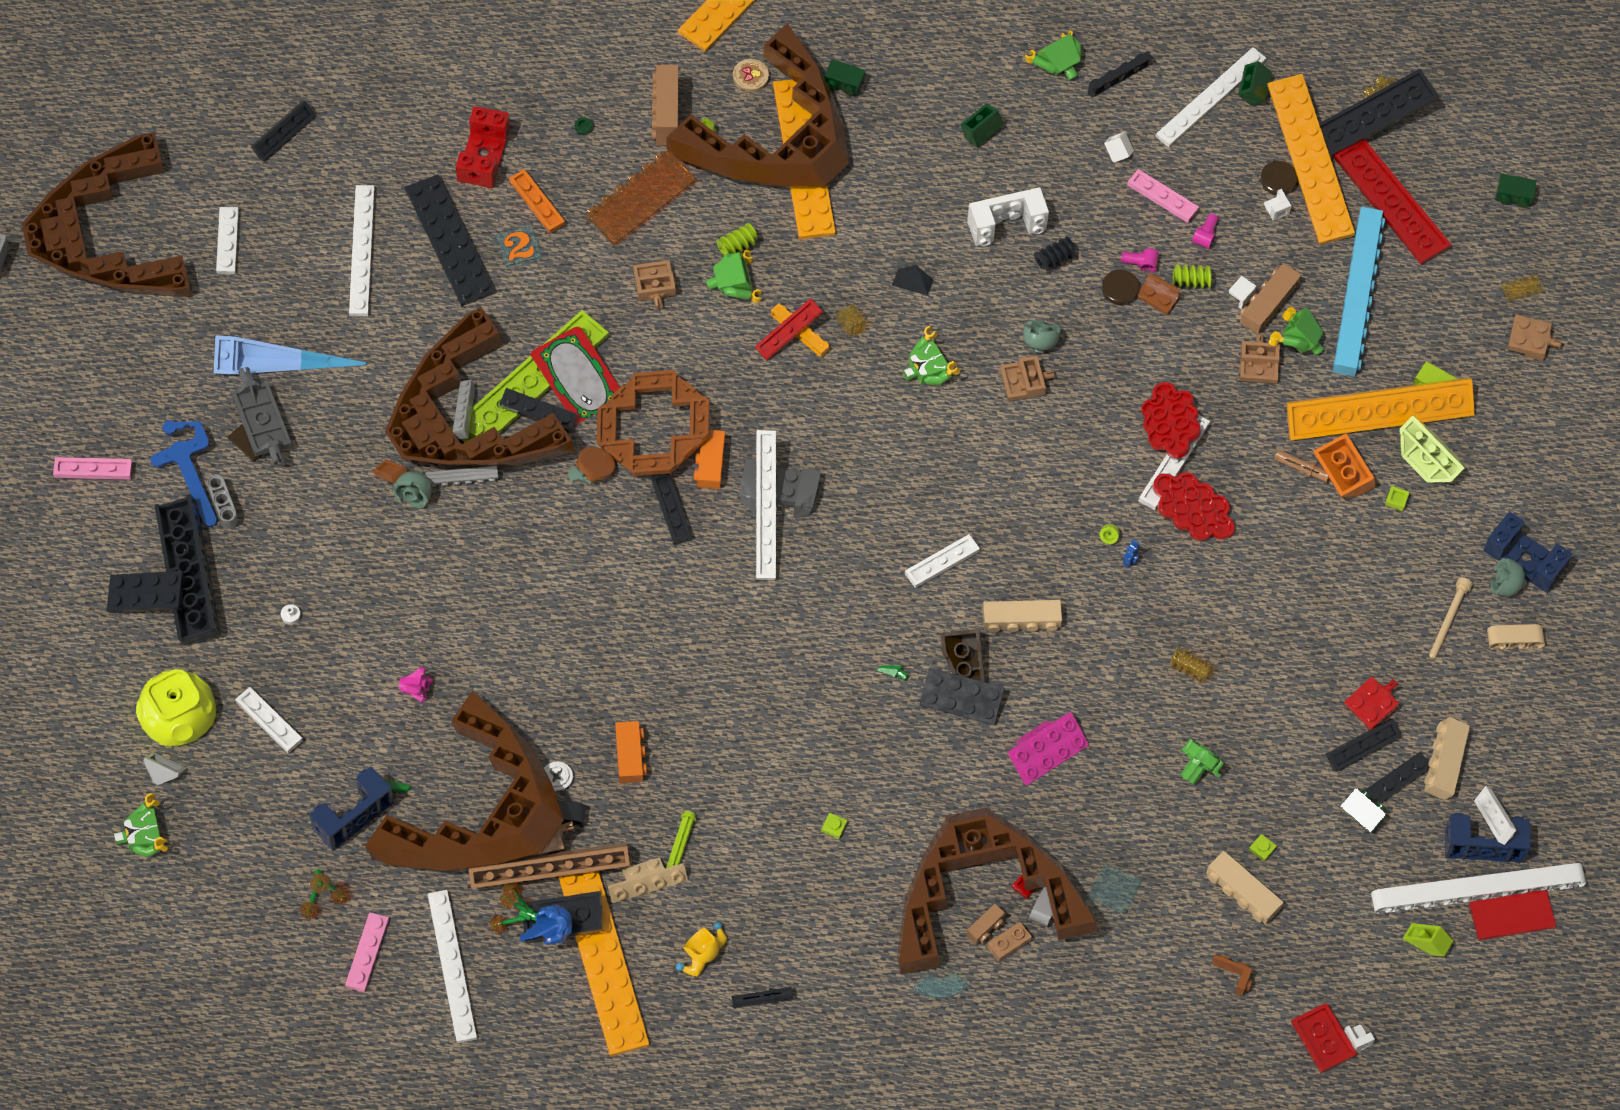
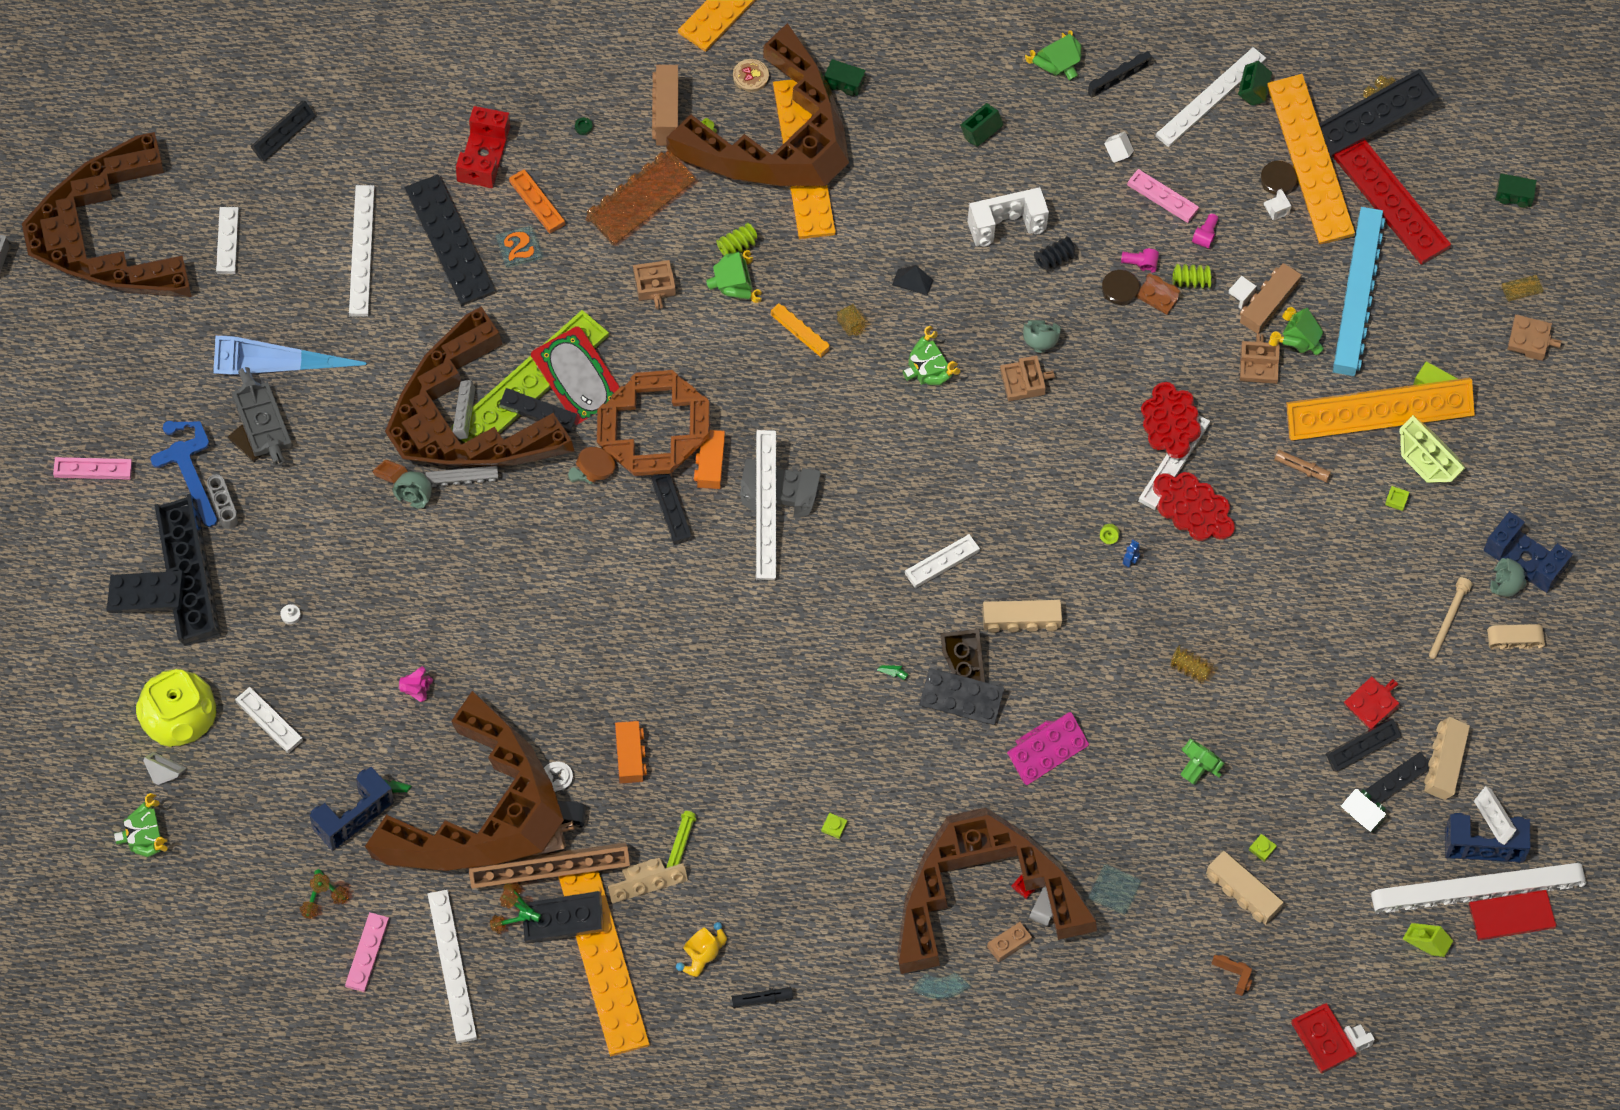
(552, 923): blue hair -> none
(789, 329): red tile -> none
(985, 924): medium nougat piece -> none
(1345, 467): orange slope -> none

